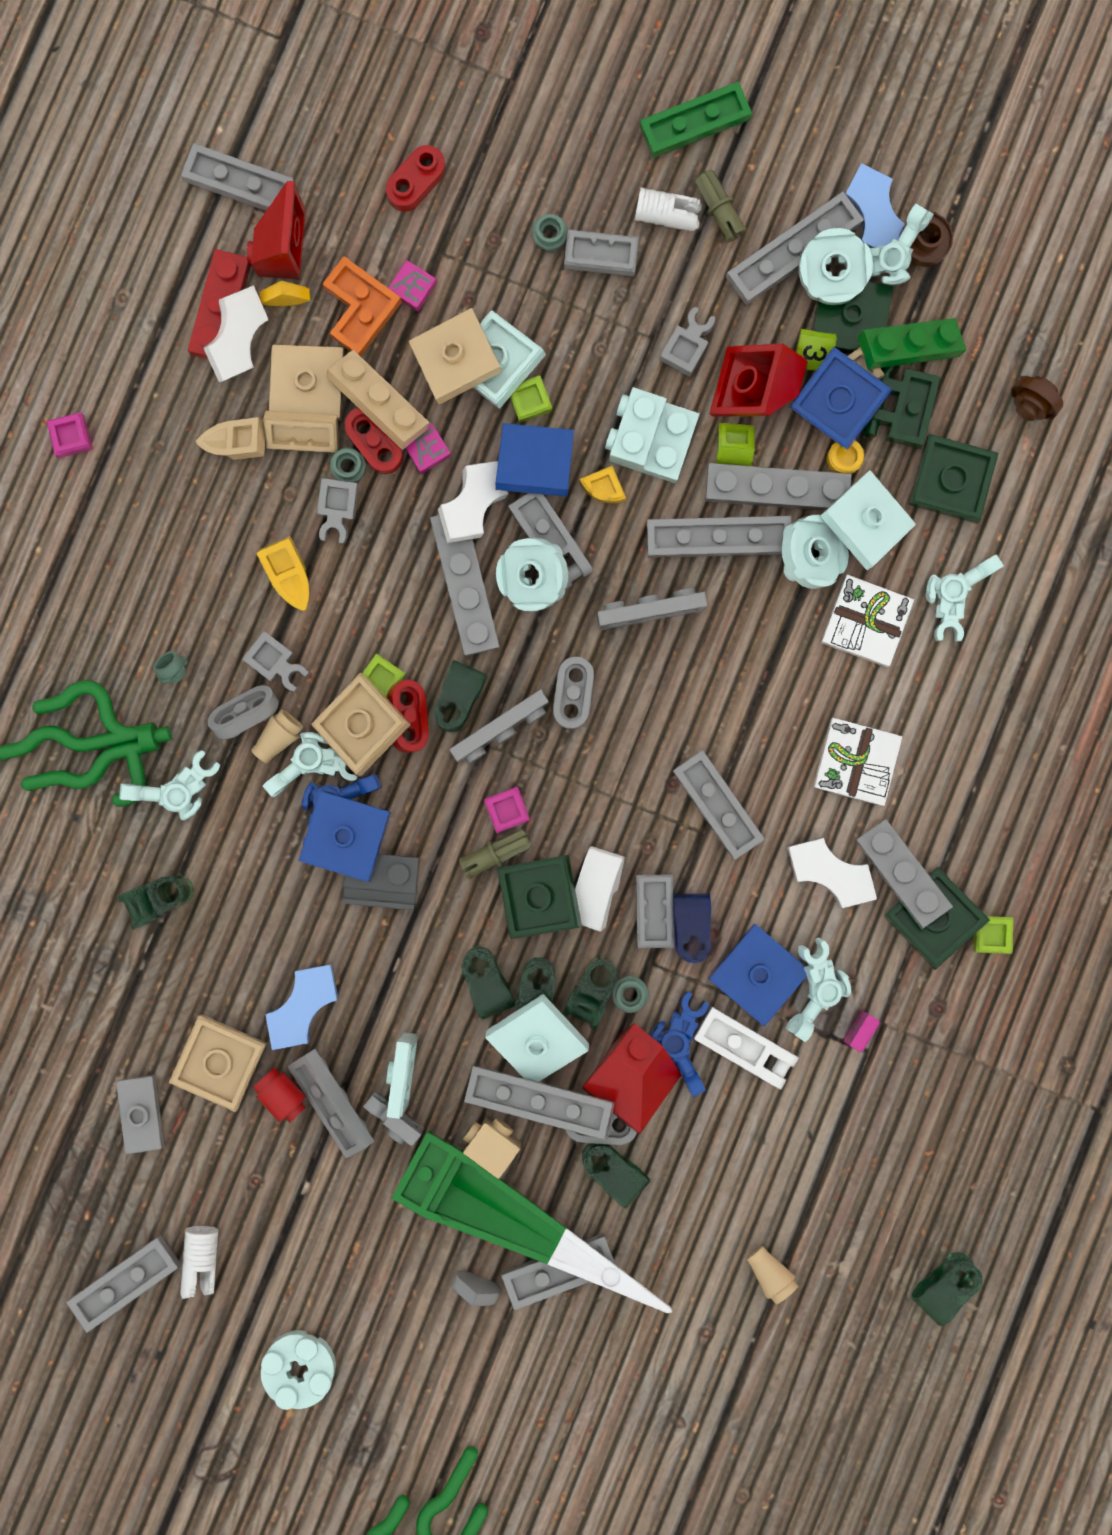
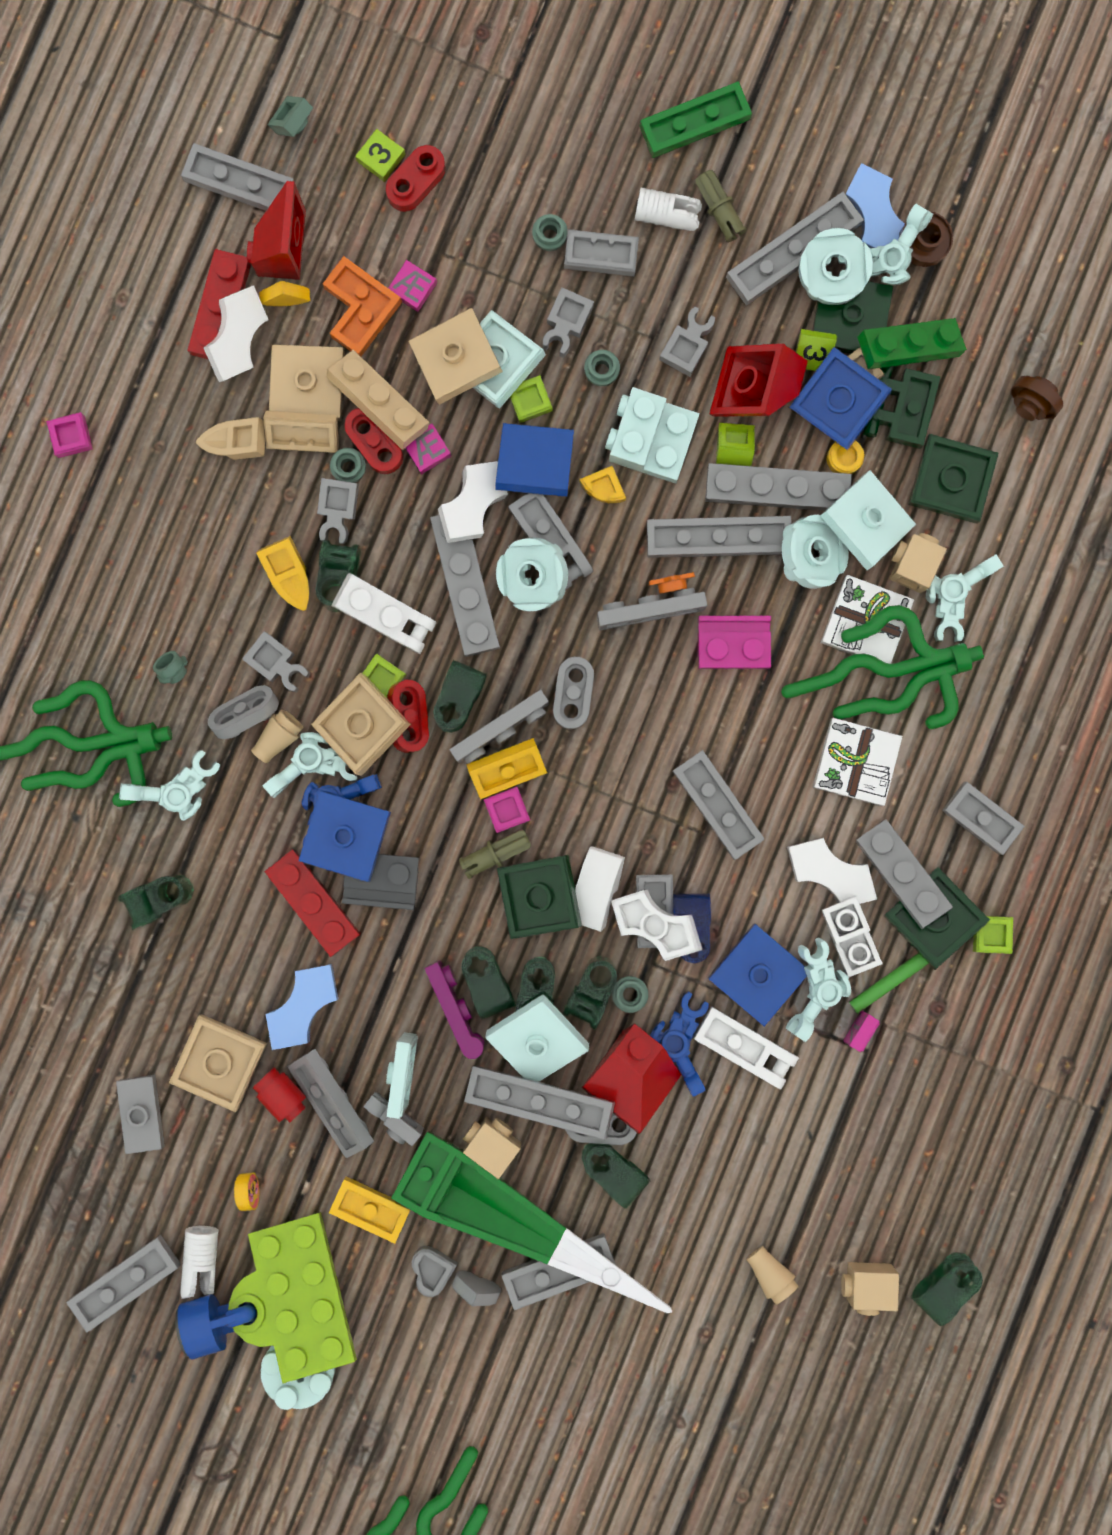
(246, 1191): none -> yellow tile
(283, 1304): none -> lime plate
(291, 116): none -> sand green plate
(312, 903): none -> red plate
(334, 566): none -> clear green piece
(369, 1210): none -> yellow plate
(380, 155): none -> lime tile
(382, 612): none -> white plate
(432, 1270): none -> light grey tile
(455, 1010): none -> magenta plate
(506, 768): none -> yellow plate
(568, 317): none -> light grey plate
(602, 357): none -> sand green plate
(668, 932): none -> white tile
(672, 583): none -> orange plate
(734, 642): none -> dark pink plate
(851, 936): none -> white slope
(871, 1287): none -> tan brick
(888, 983): none -> bright green bar
(917, 562): none -> tan brick
(934, 663): none -> green plant
(983, 818): none -> light grey plate

